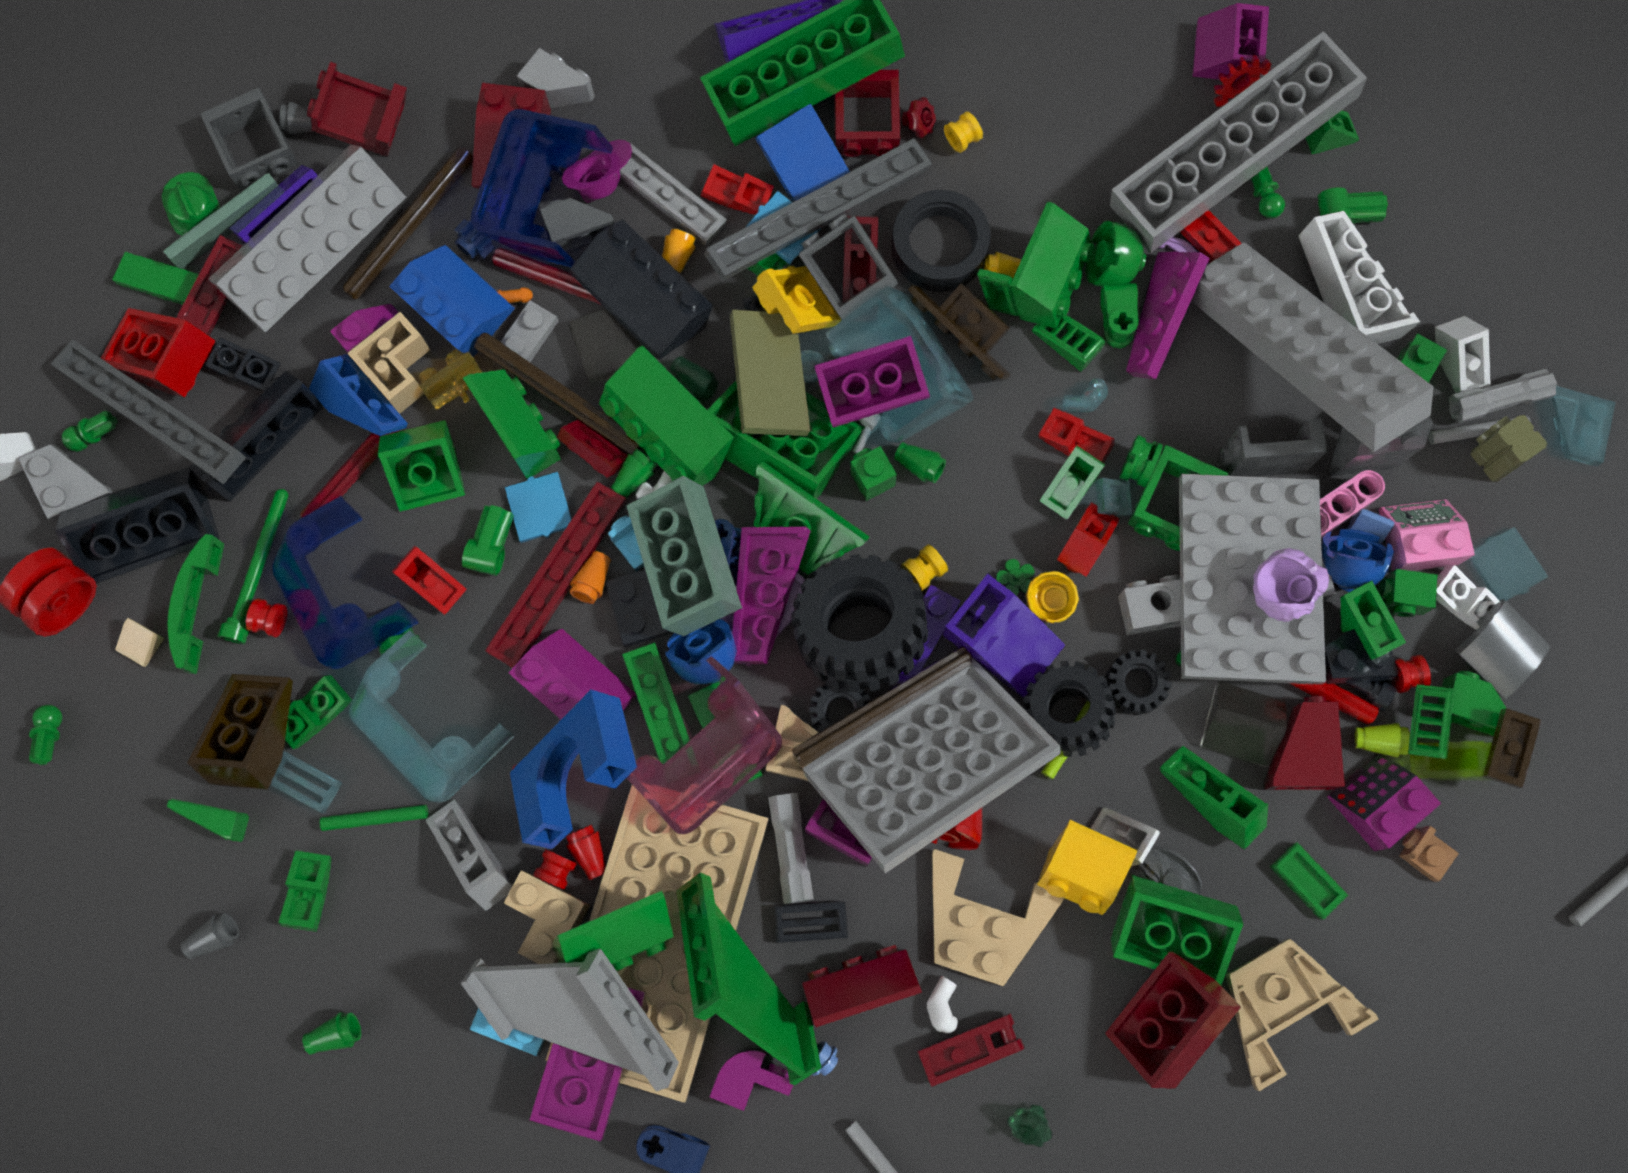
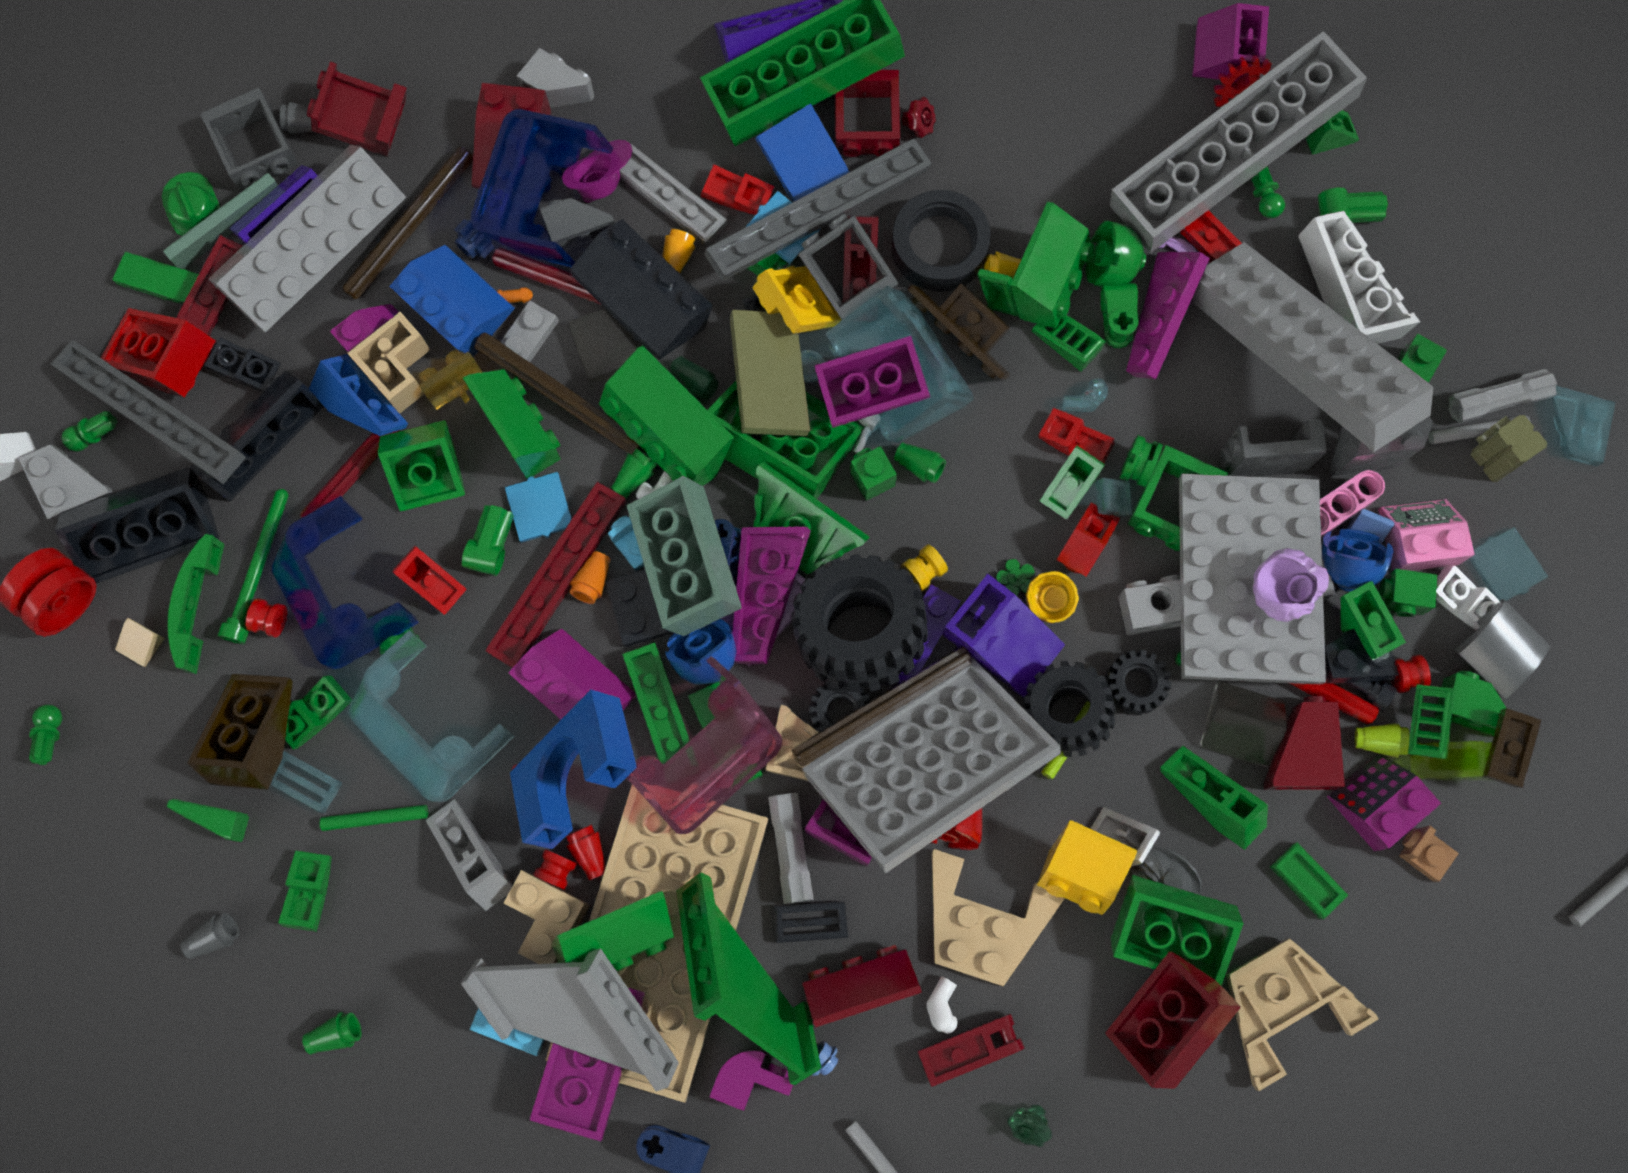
(592, 447): dark red plate -> none
(963, 132): yellow wheel -> none
(1467, 353): white slope -> none

